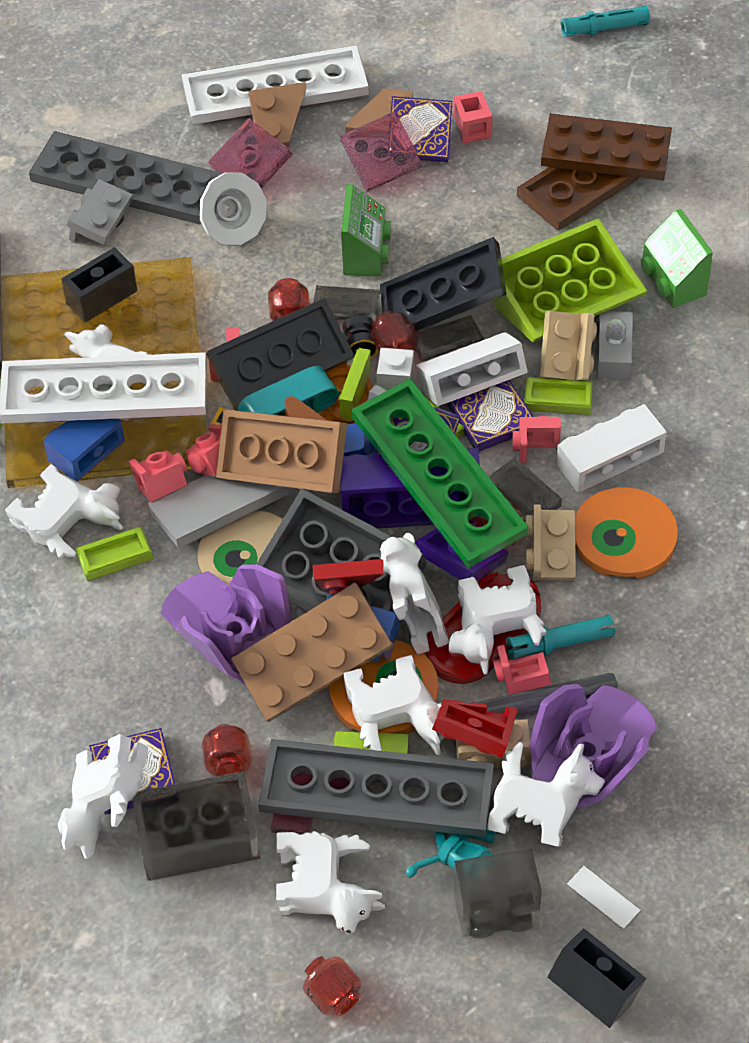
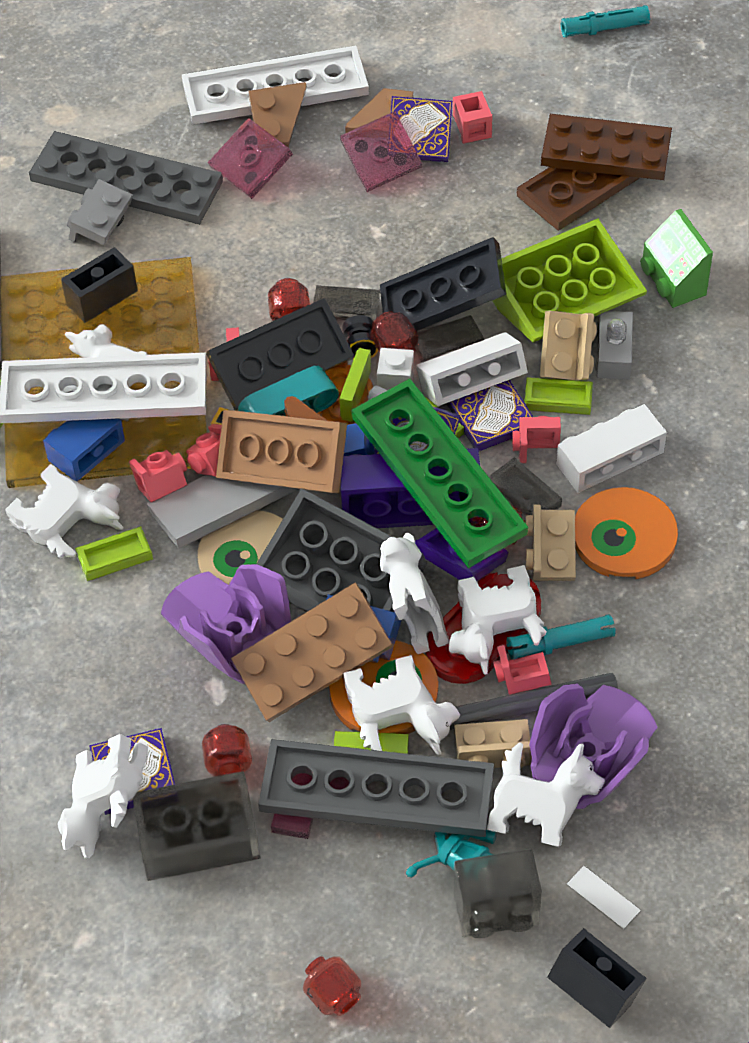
(244, 213): white hat -> none
(317, 882): white animal -> none
(339, 576): red wing -> none
(363, 234): bright green slope -> none
(475, 725): red wing -> none

